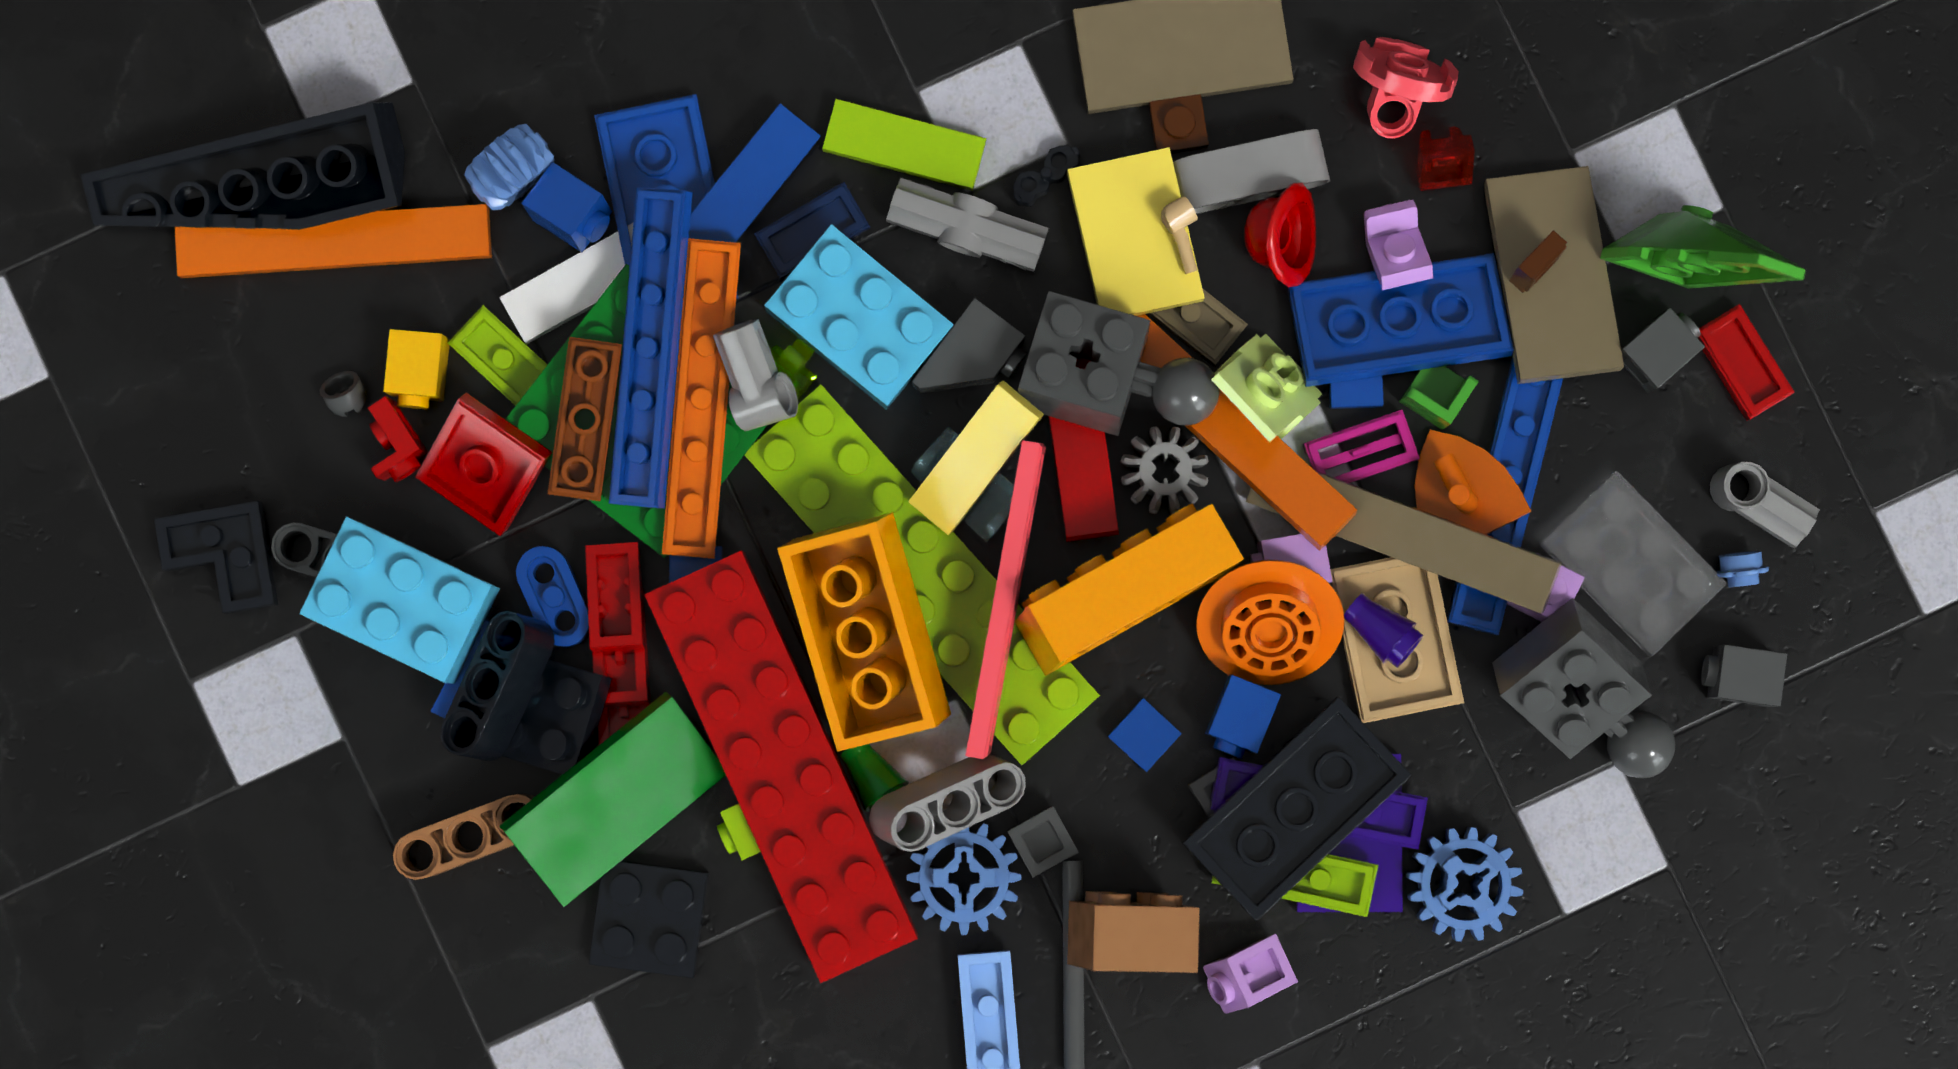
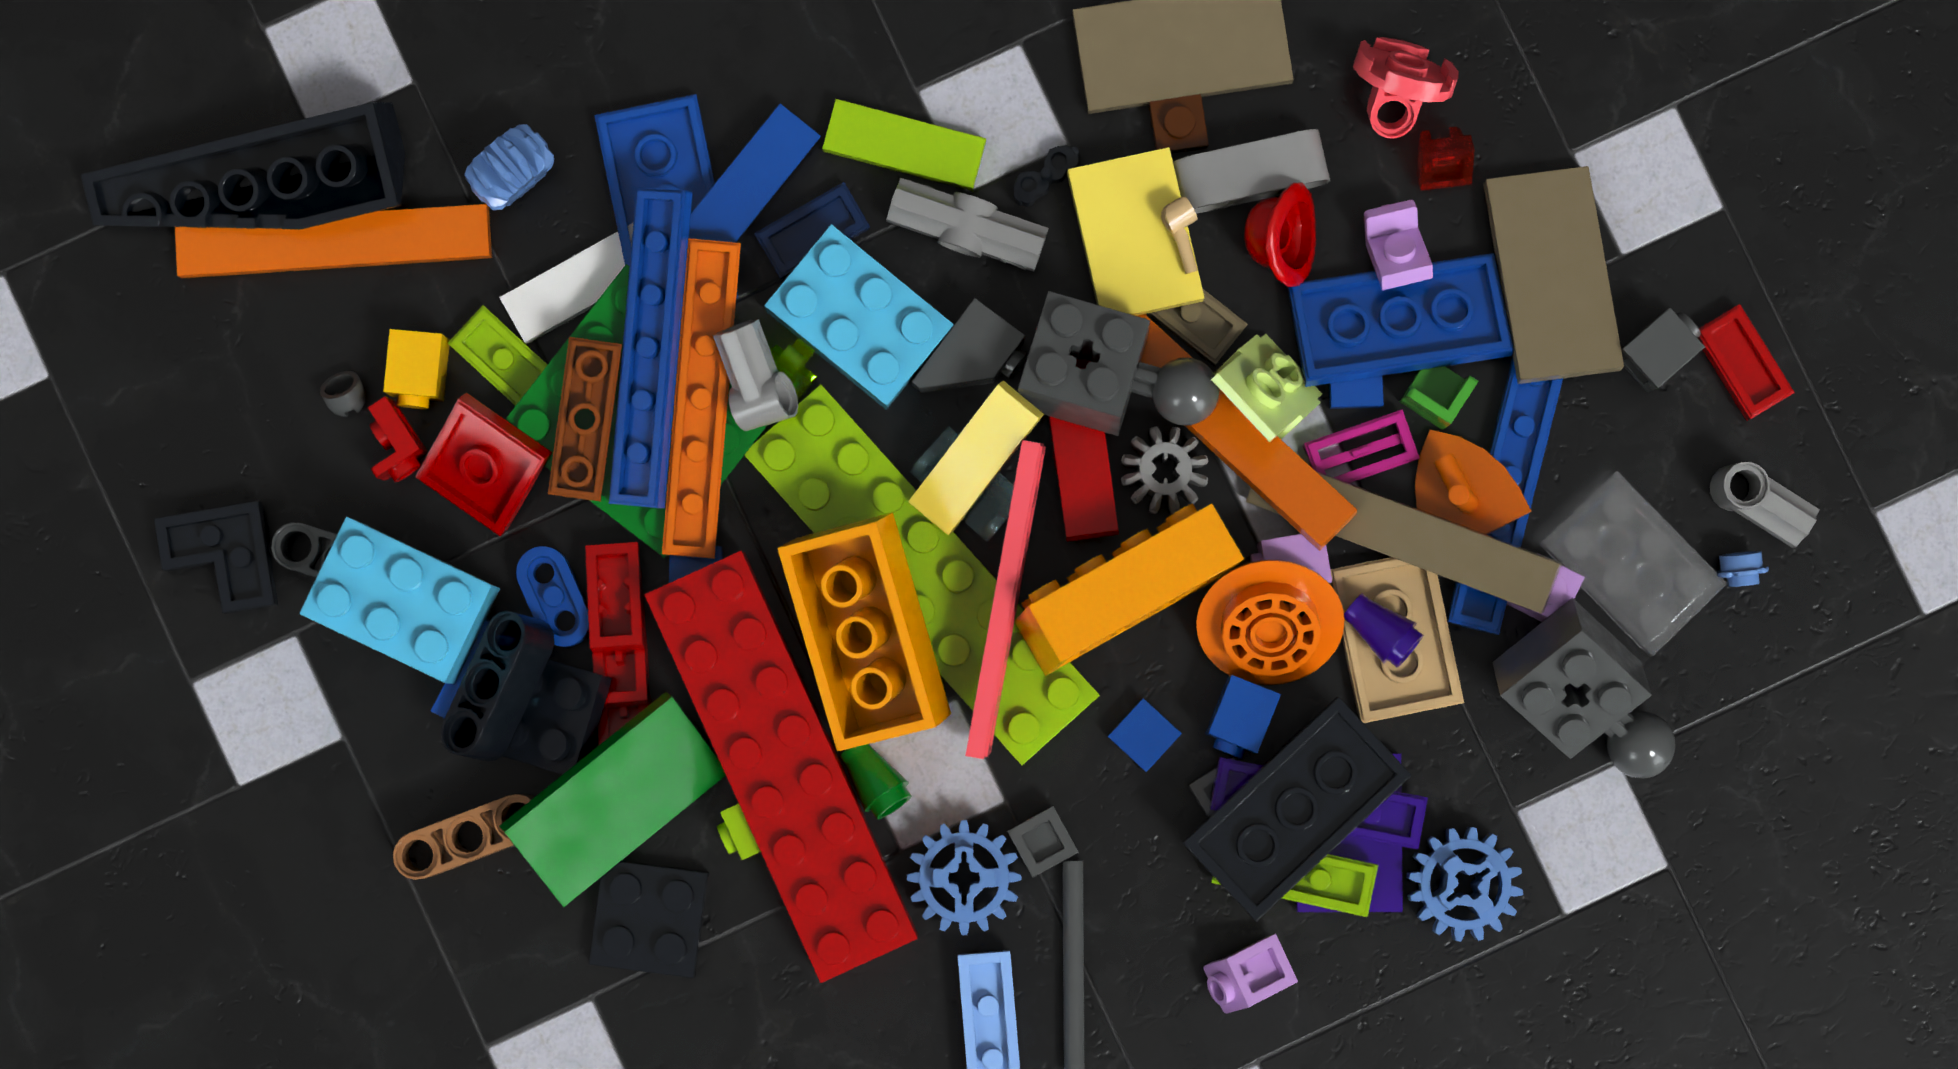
(568, 208): blue brick -> none
(925, 797): light grey beam -> none
(1136, 936): medium nougat brick -> none
(1538, 262): reddish brown tile -> none
(1698, 252): bright green wedge -> none
(1744, 675): dark grey brick -> none

